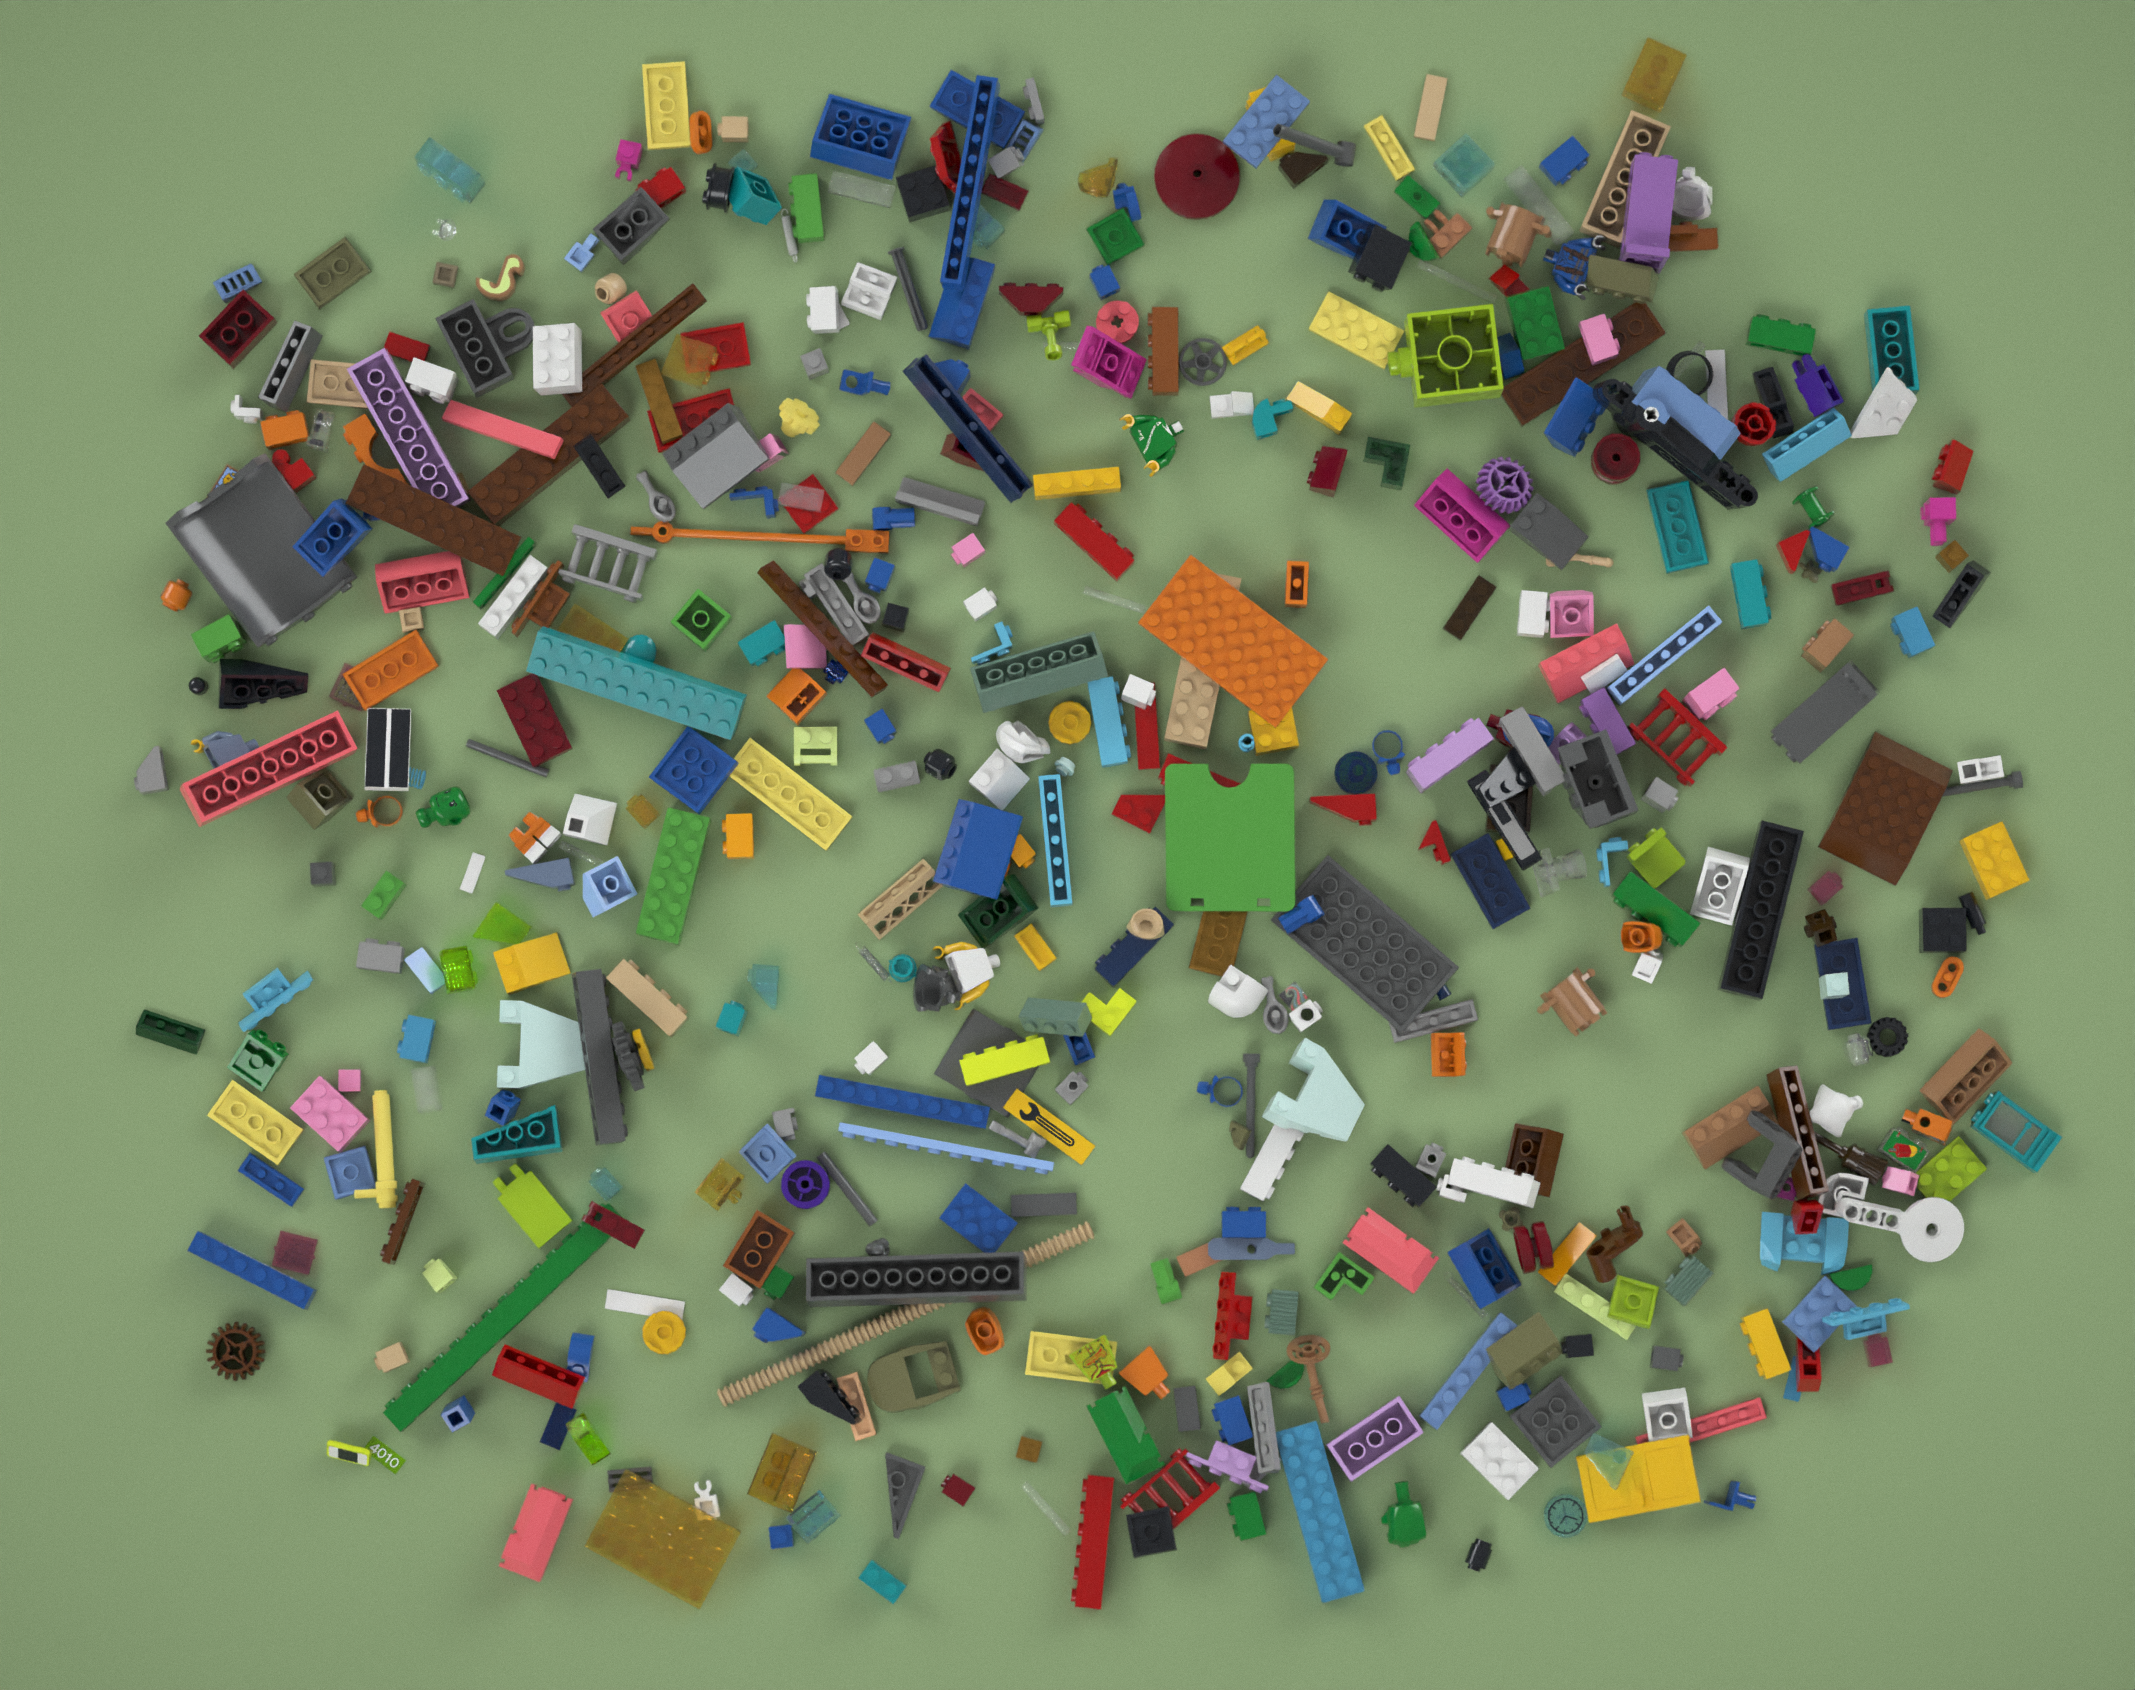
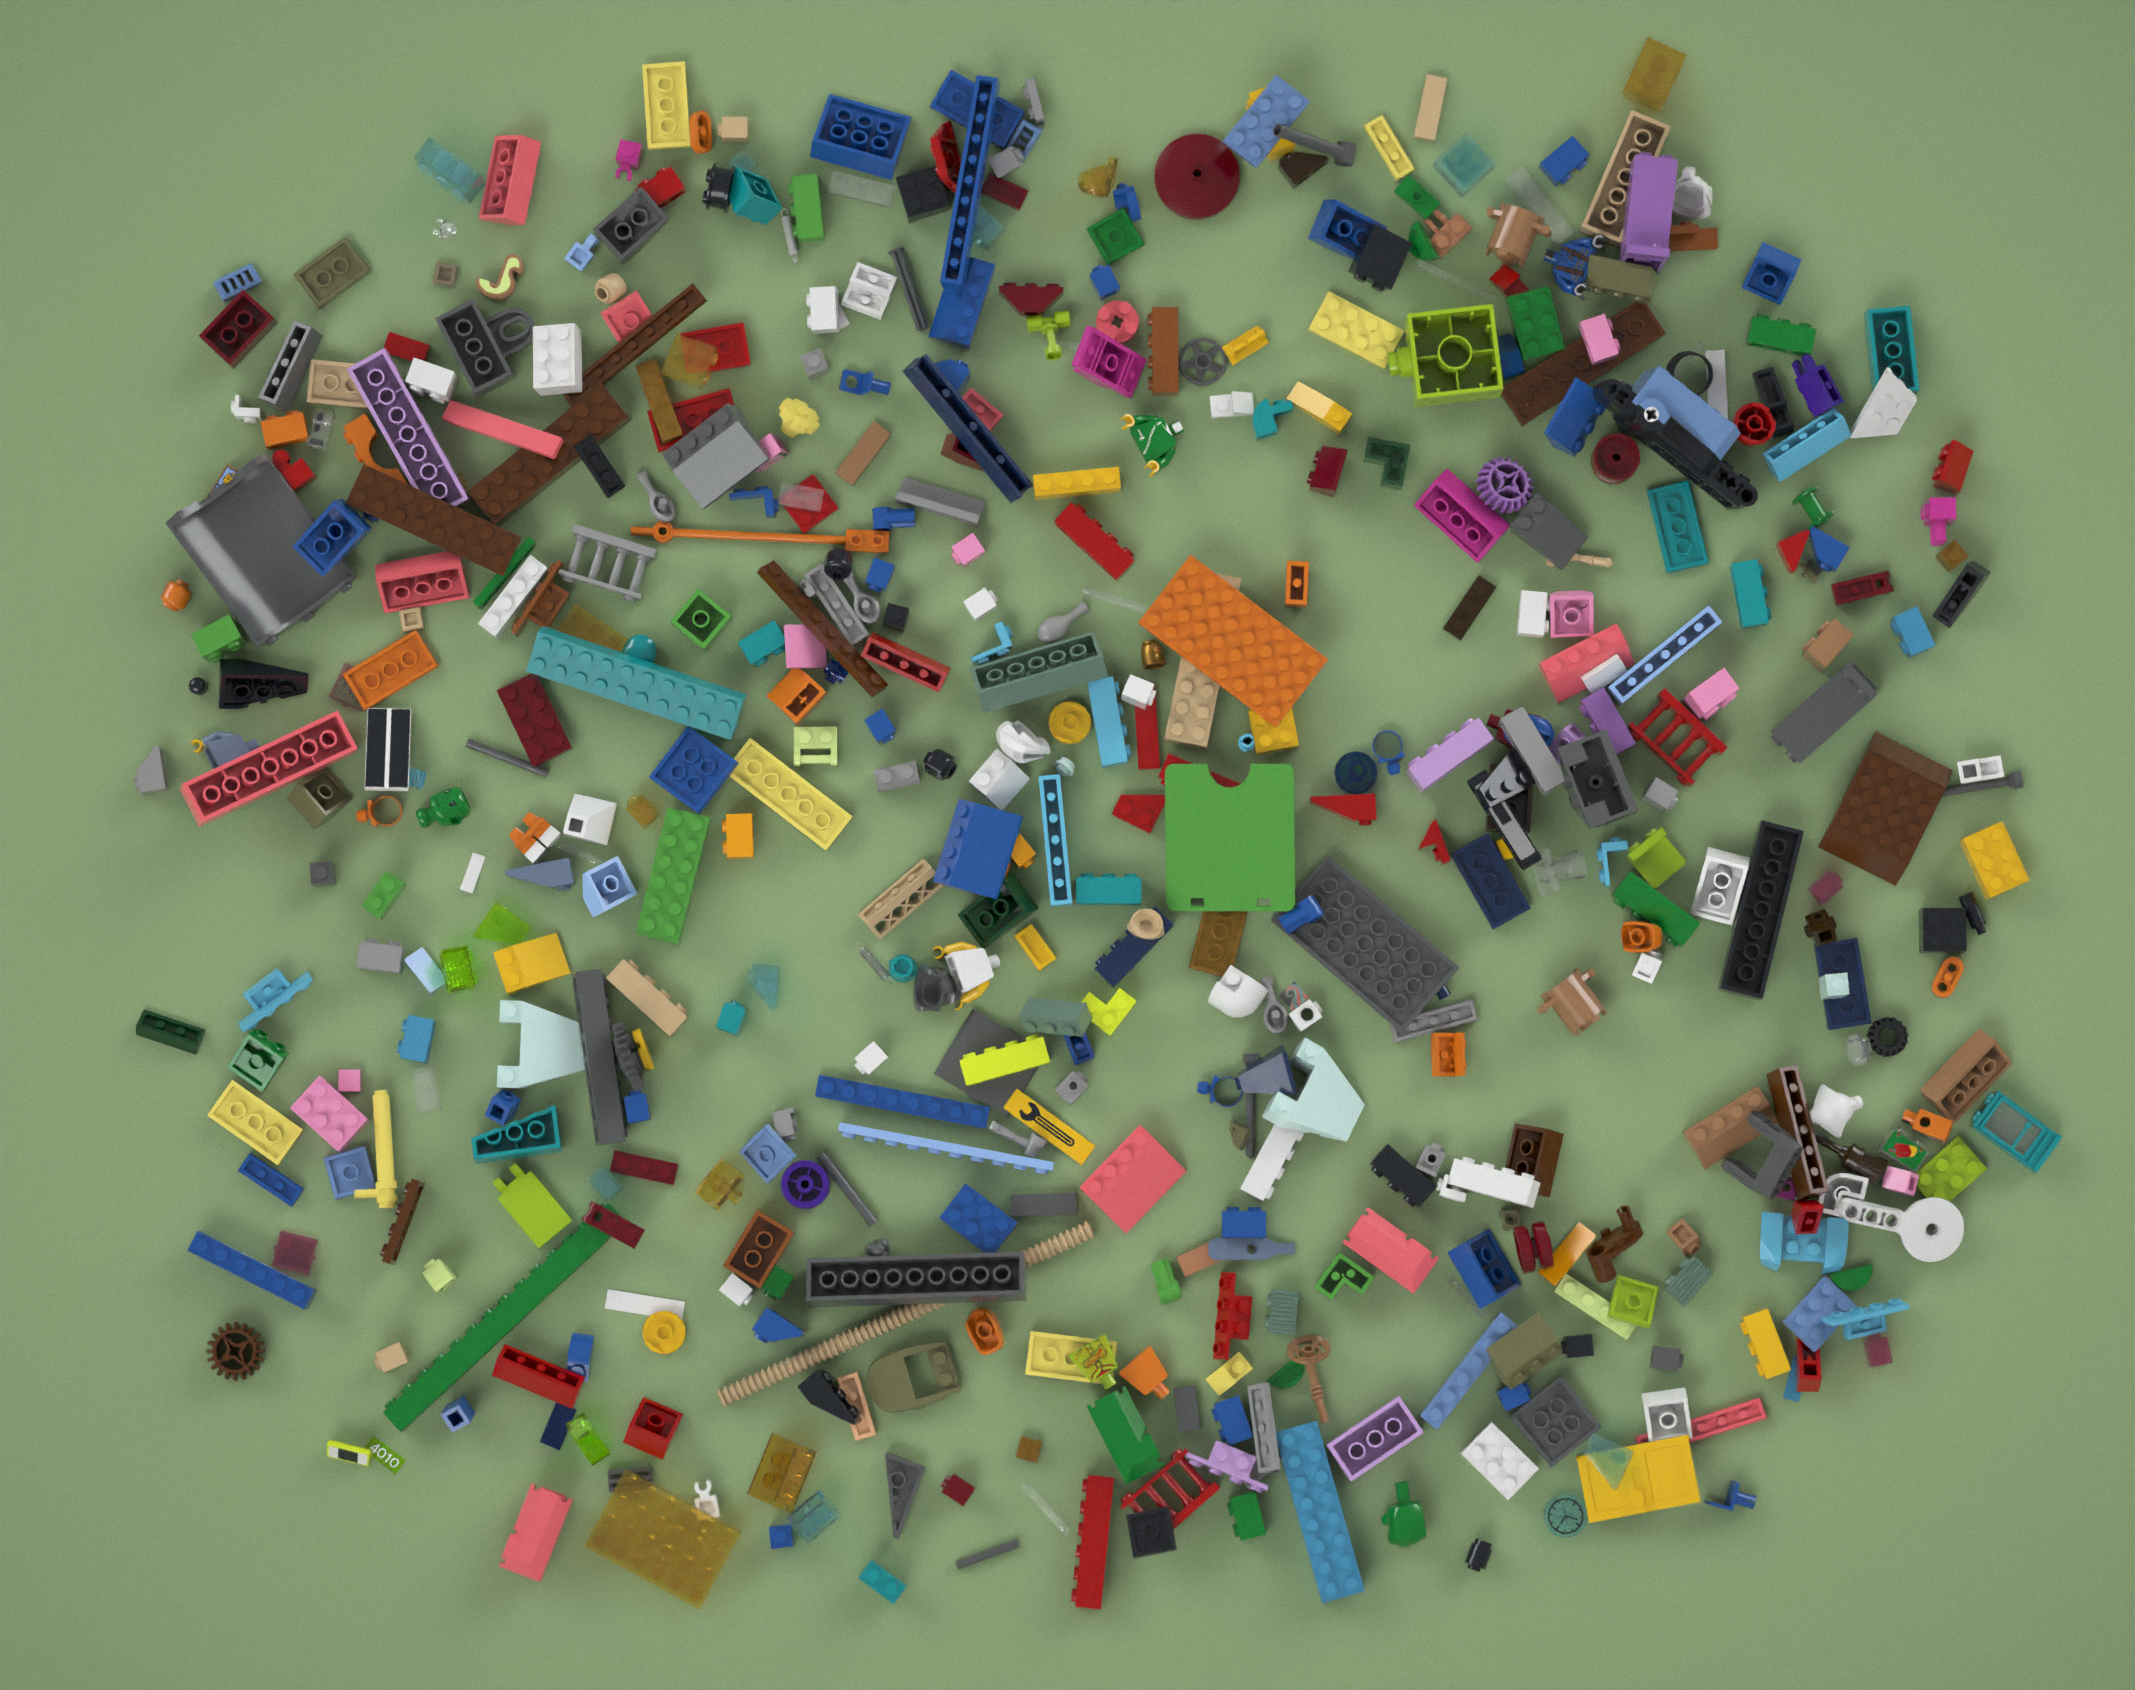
(510, 179): none -> coral slope
(637, 1107): none -> blue brick
(644, 1167): none -> dark red plate
(652, 1428): none -> red slope
(987, 1554): none -> dark grey bar
(1055, 627): none -> light grey piece
(1108, 889): none -> teal brick
(1132, 1179): none -> coral slope
(1152, 655): none -> pearl gold piece
(1268, 1075): none -> slope
(1771, 273): none -> blue slope

